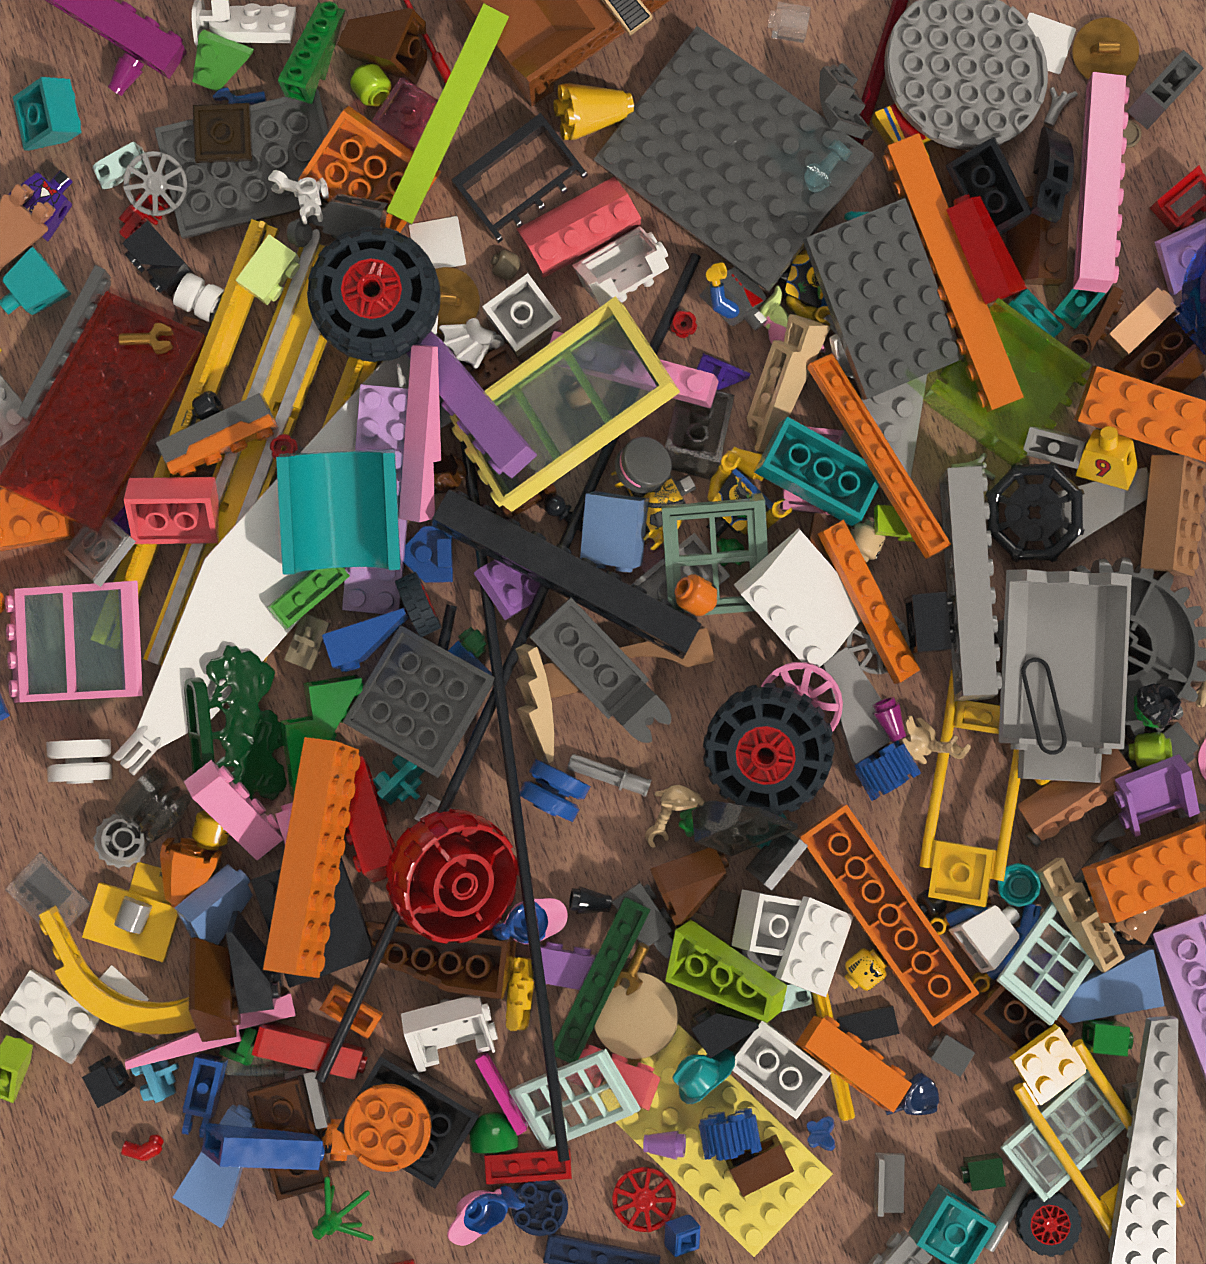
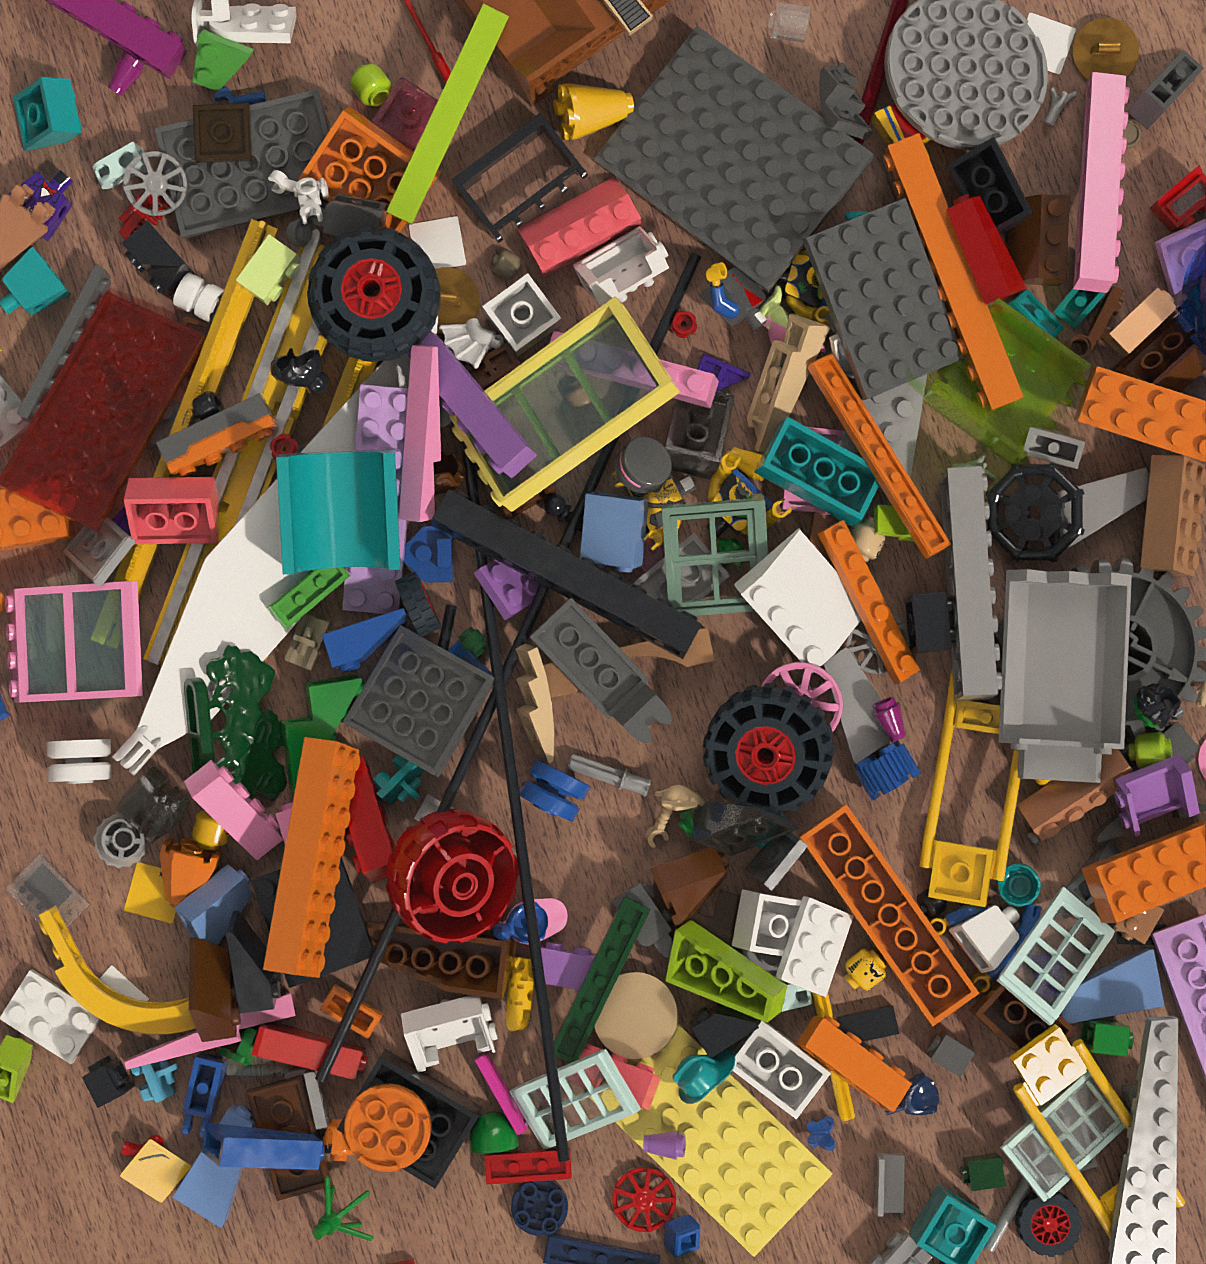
(132, 915): light grey brick -> none
(149, 338): pearl gold bar -> none
(154, 939): yellow tile -> none
(155, 1171): none -> yellow sticker
(301, 371): none -> black piece
(312, 53): green slope -> none
(388, 41): reddish brown slope -> none
(480, 1212): blue hair -> none
(589, 901): black cone -> none
(632, 969): pearl gold bar -> none
(696, 595): orange head -> none
(729, 1135): blue brick -> none
(760, 1168): reddish brown hinge -> none
(817, 175): clear light blue leg -> none
(922, 741): tan piece -> none
(1033, 715): black piece -> none
(1054, 174): black slope -> none
(1080, 915): tan slope -> none
(1108, 459): yellow torso -> none

